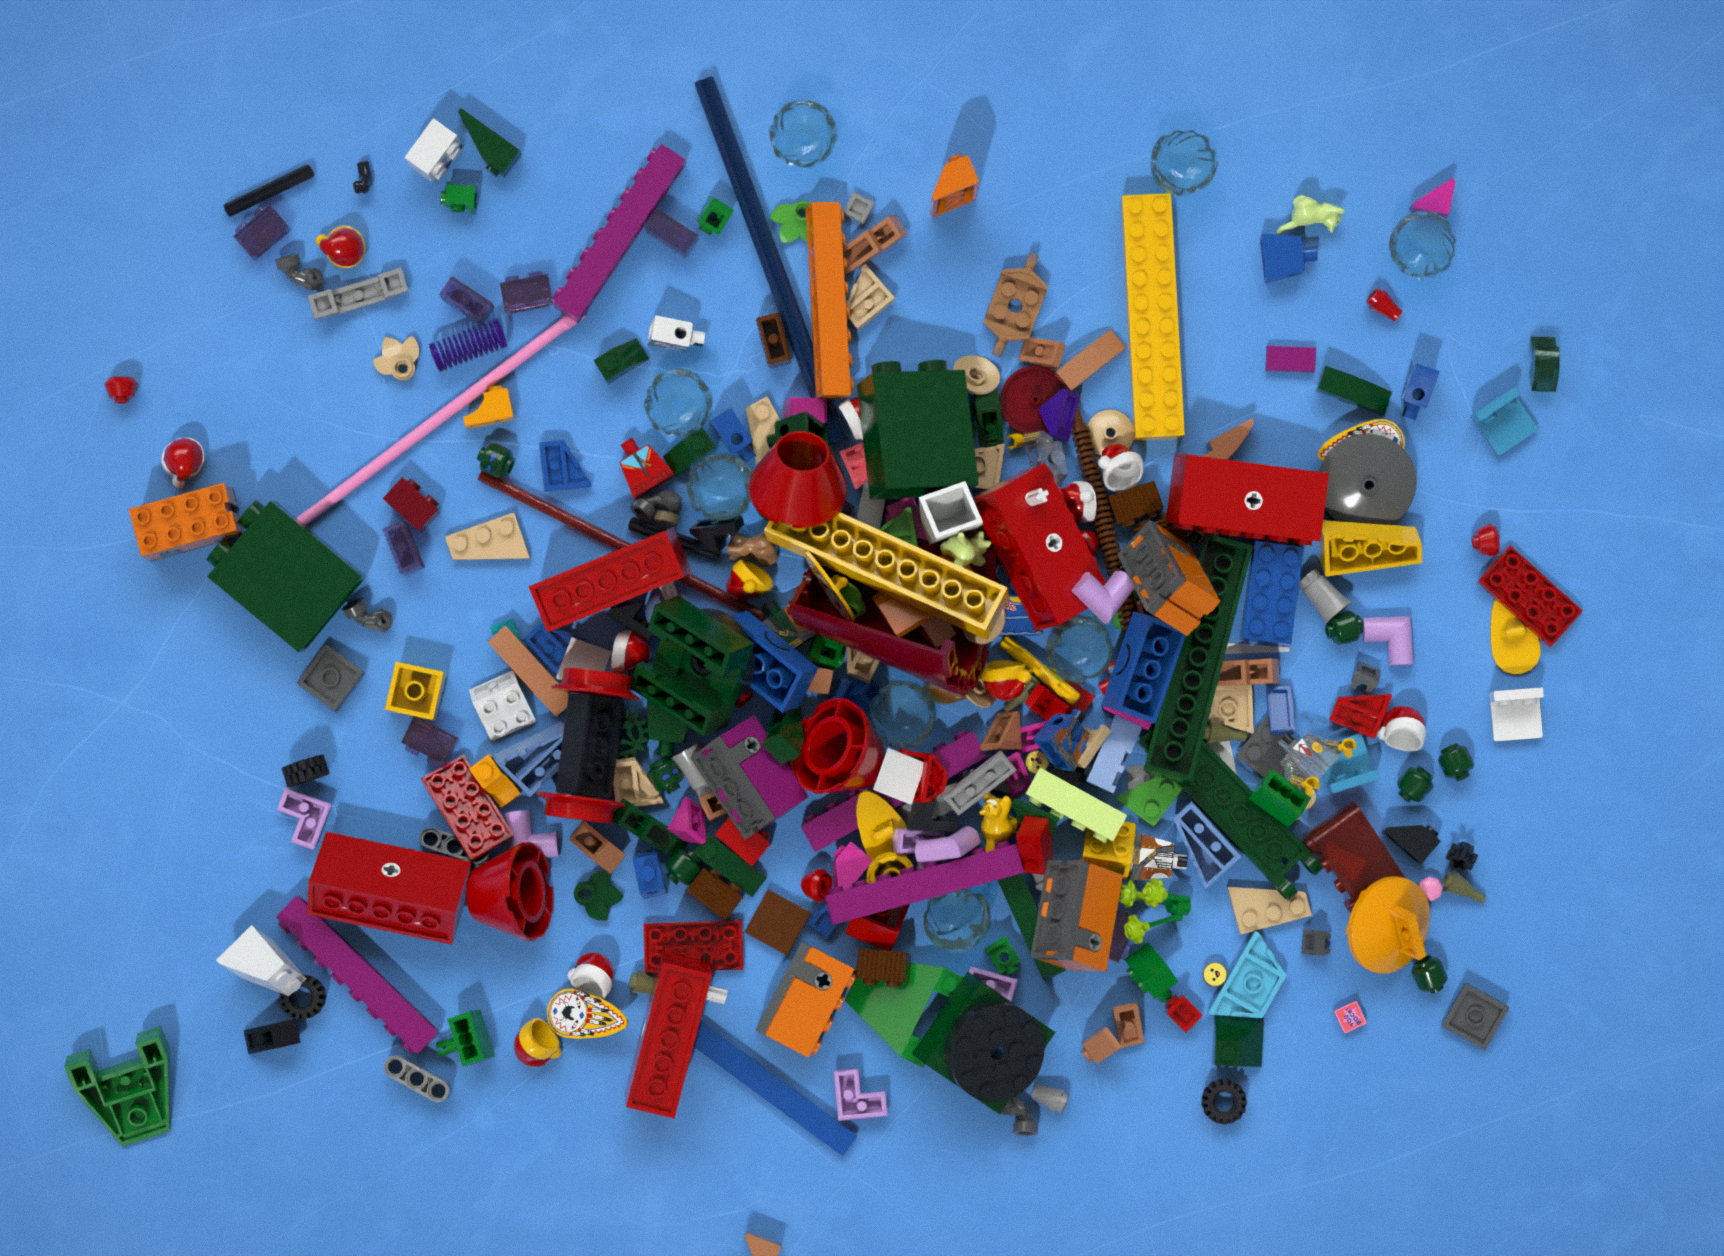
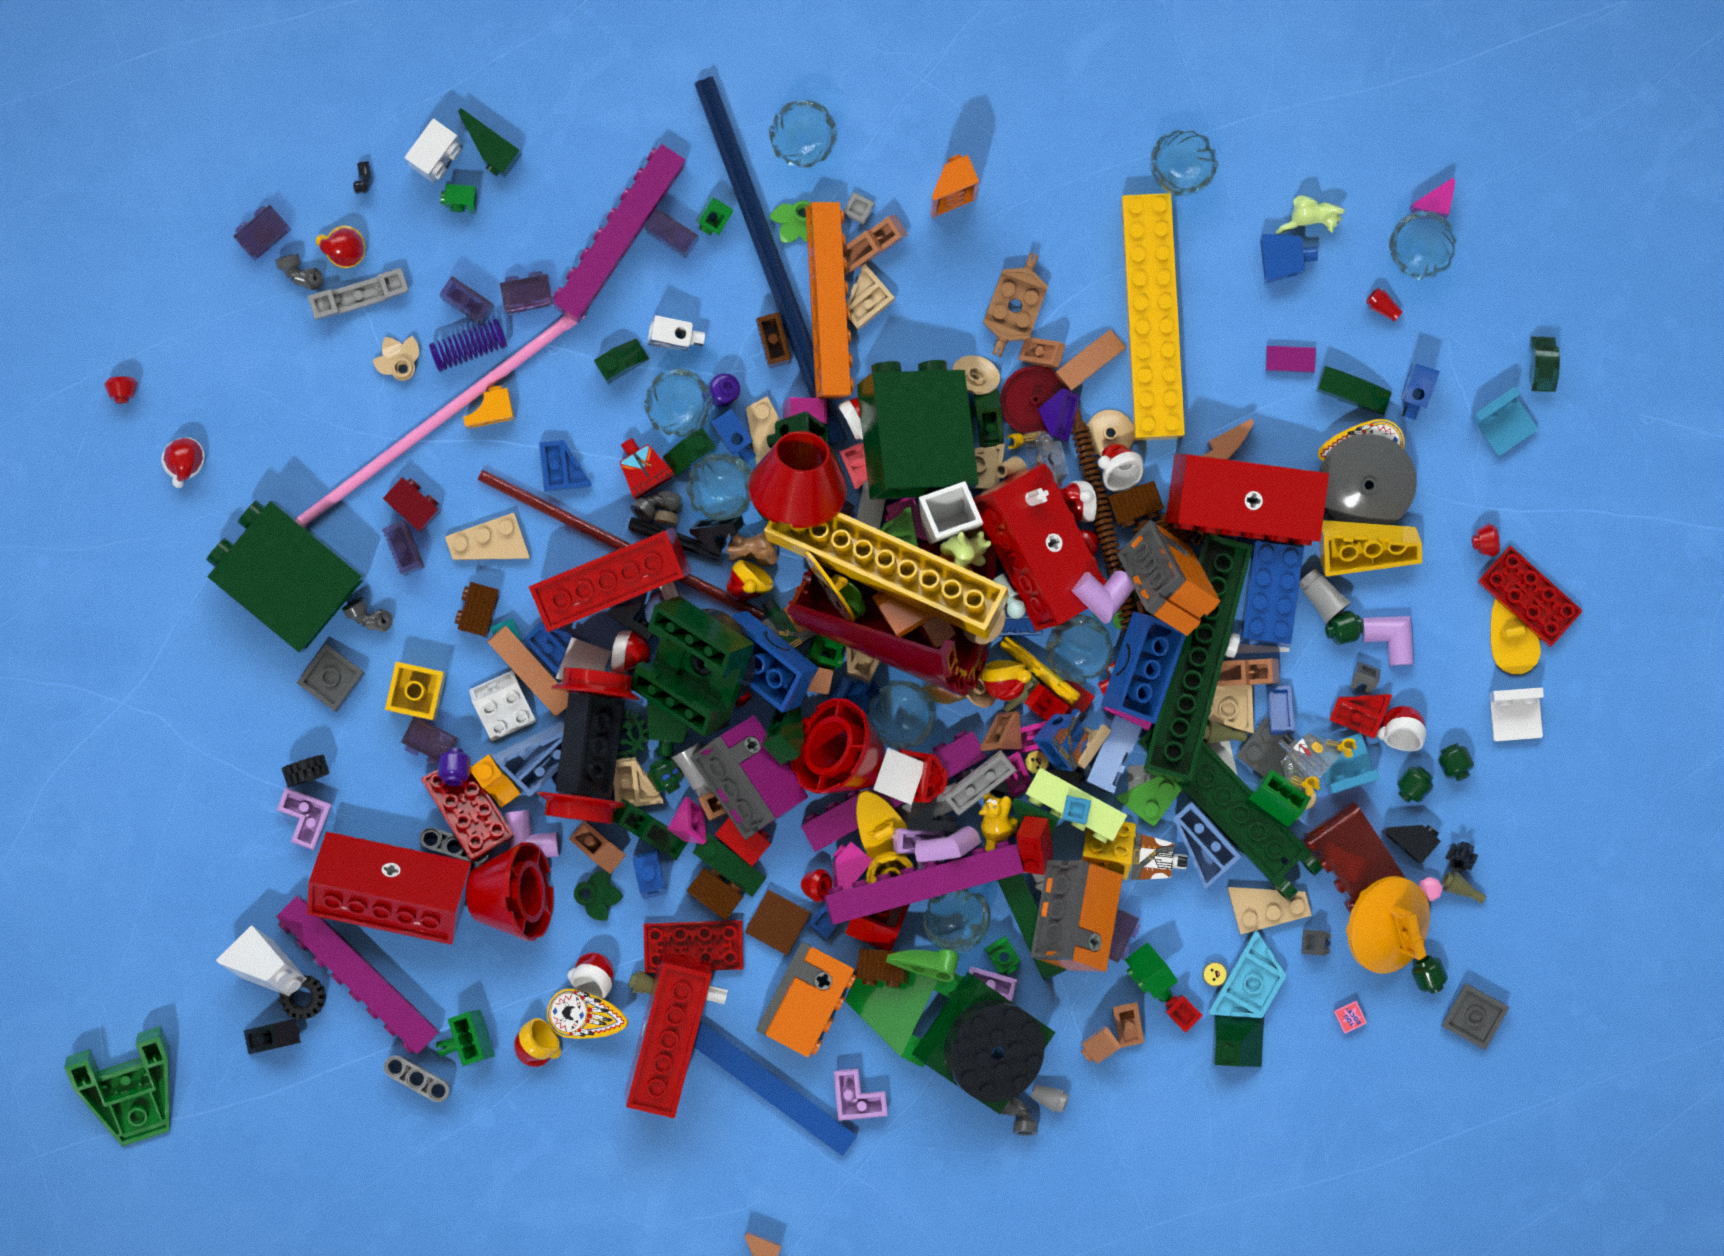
(186, 522): orange piece -> none
(268, 190): black axle -> none
(454, 767): none -> dark purple head
(477, 609): none -> reddish brown brick
(496, 460): dark green head -> none
(683, 867): dark green head -> none
(724, 389): none -> dark purple head
(932, 964): none -> bright green piece
(1010, 467): none -> tan cone
(1015, 608): none -> light aqua pin
(1076, 810): none -> dark azure tile
(1152, 894): lime plant -> none
(1232, 645): none -> white tile
(1237, 1109): black tyre -> none

